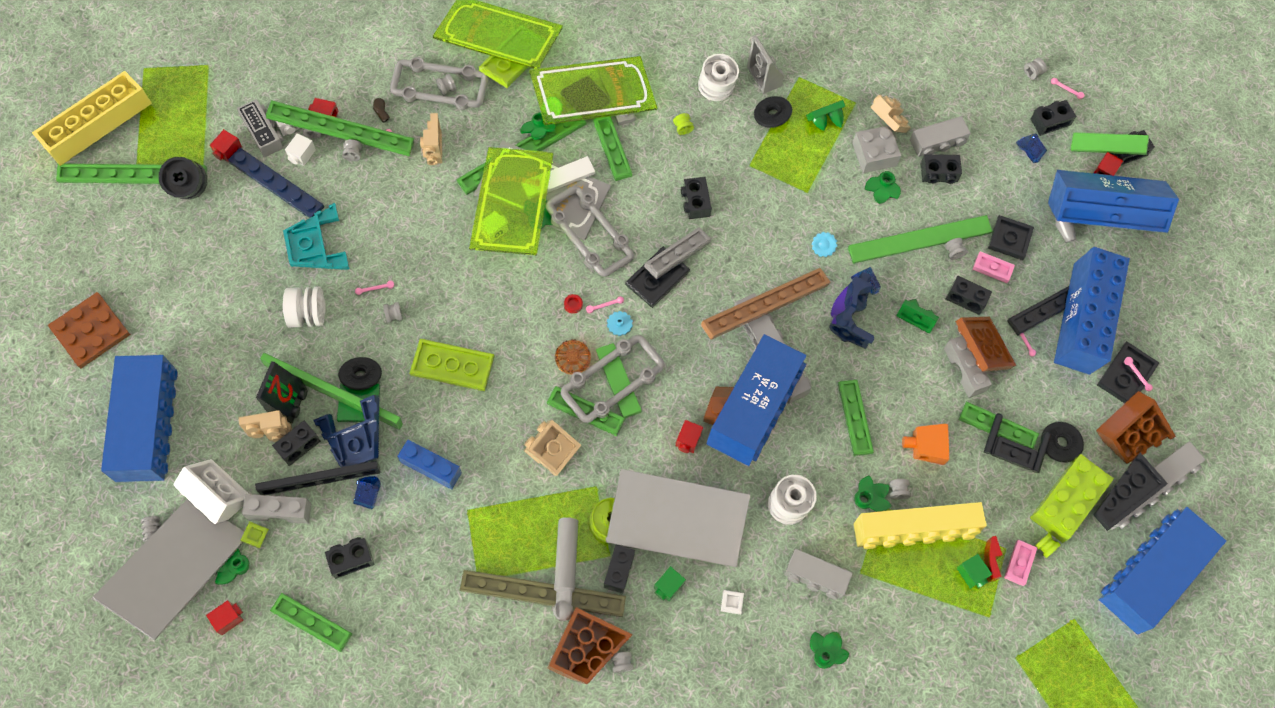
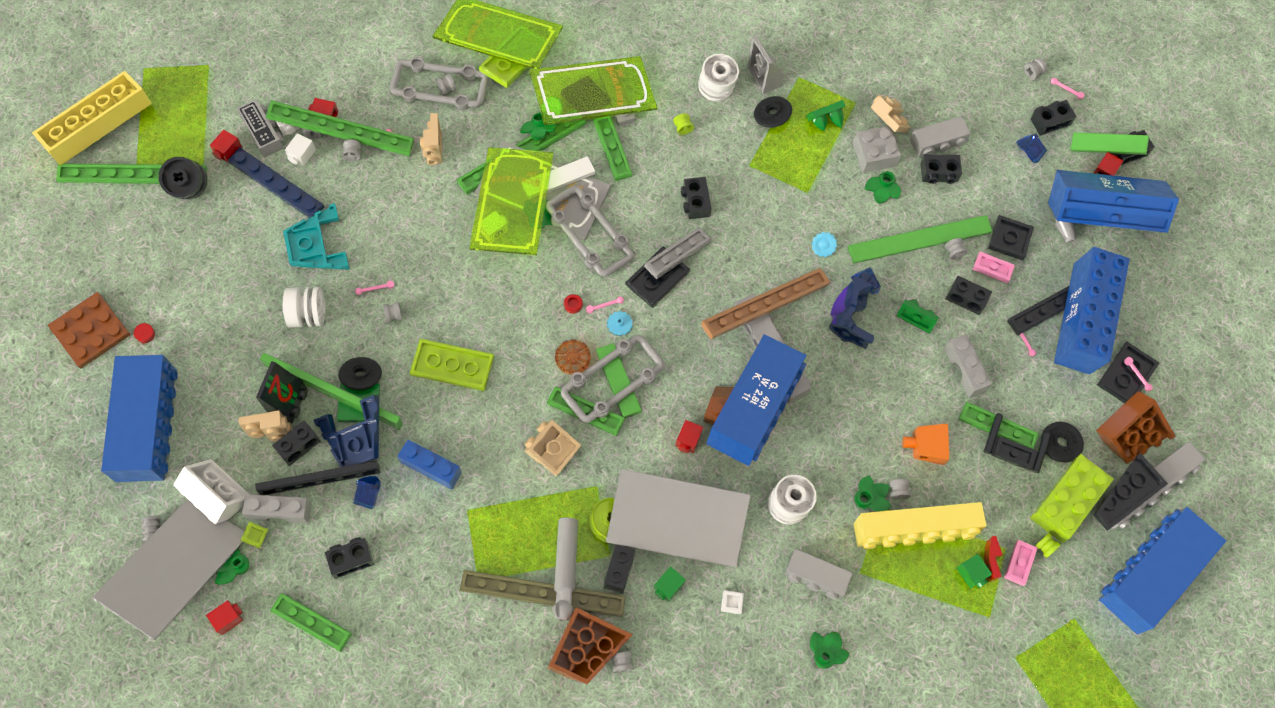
(144, 333): none -> red tile
(379, 108): dark brown arm -> none
(855, 417): bright green tile -> none
(985, 343): dark orange plate -> none

